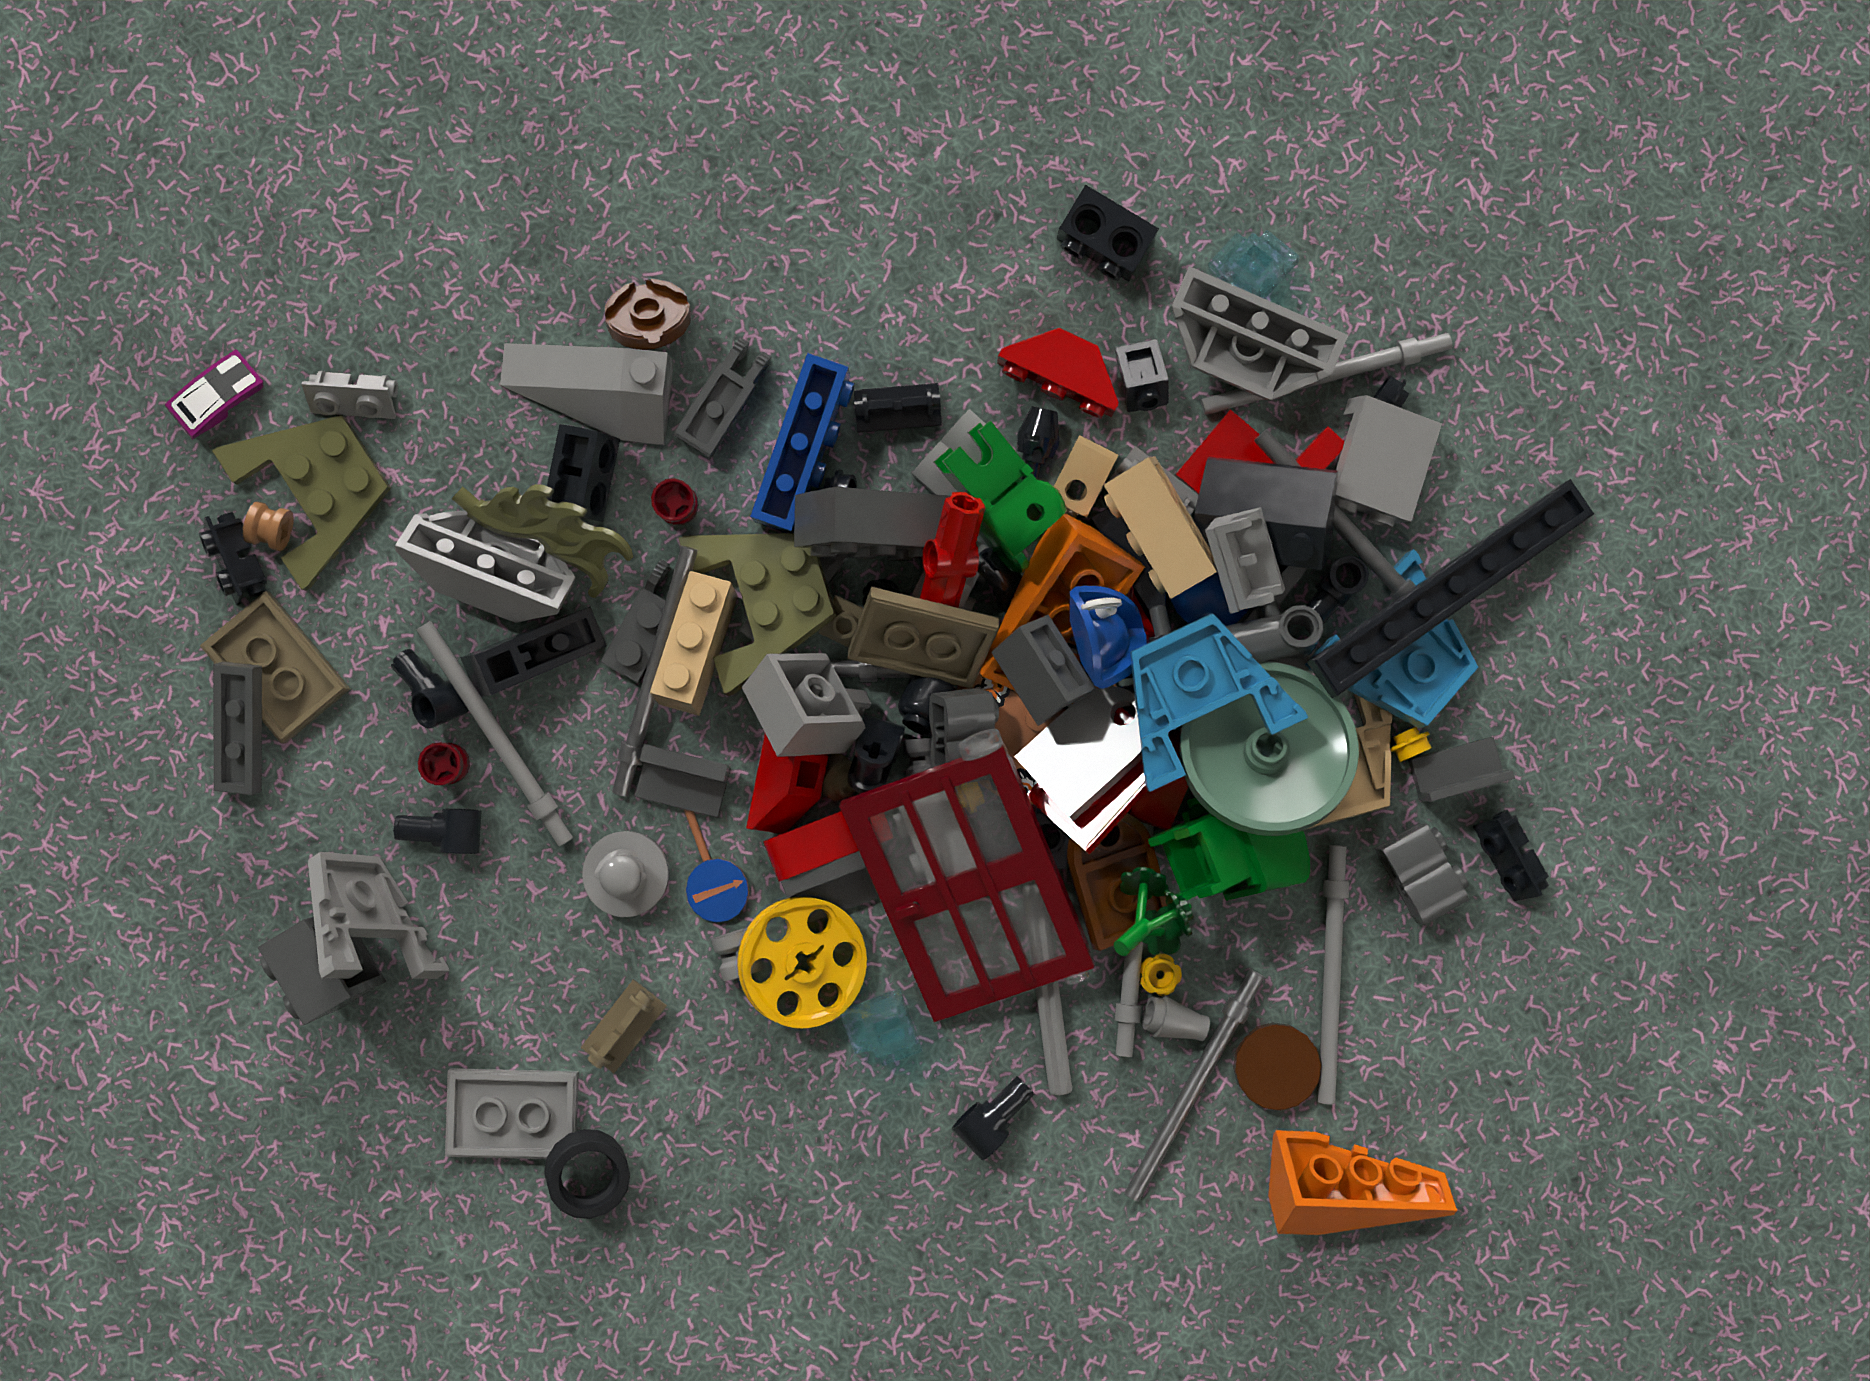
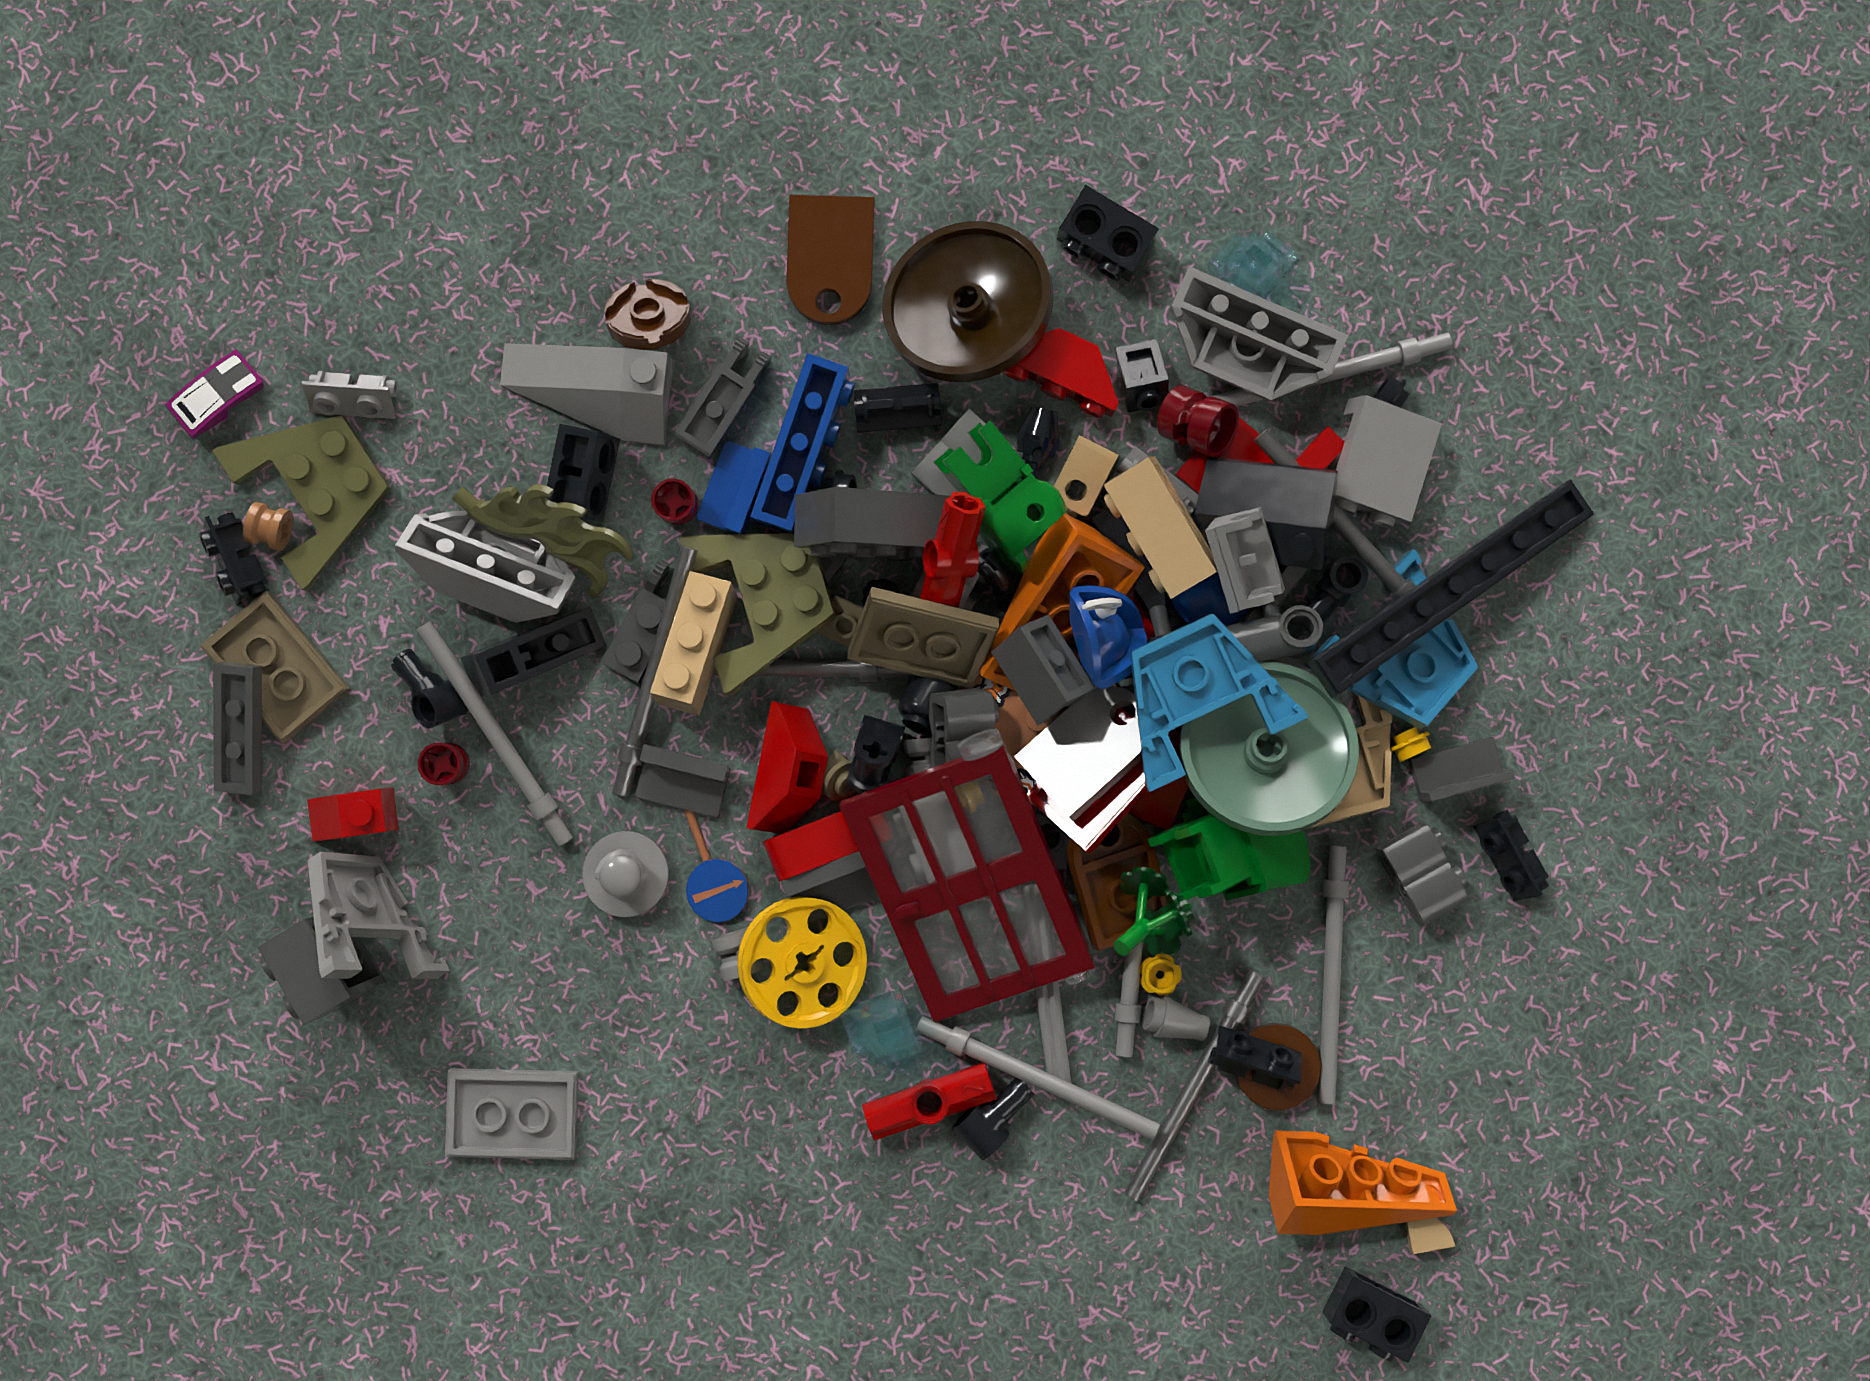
(353, 814): none -> red slope
(451, 830): black pin -> none
(598, 1203): black tyre -> none
(623, 1027): dark tan hinge -> none
(734, 488): none -> blue panel
(805, 705): light grey hinge -> none
(830, 253): none -> reddish brown tile
(901, 1111): none -> red piece
(960, 1041): none -> light grey bar
(968, 301): none -> dark brown dish
(1197, 420): none -> dark red wheel
(1273, 1063): none -> black hinge
(1379, 1308): none -> black brick
(1428, 1235): none -> tan tile

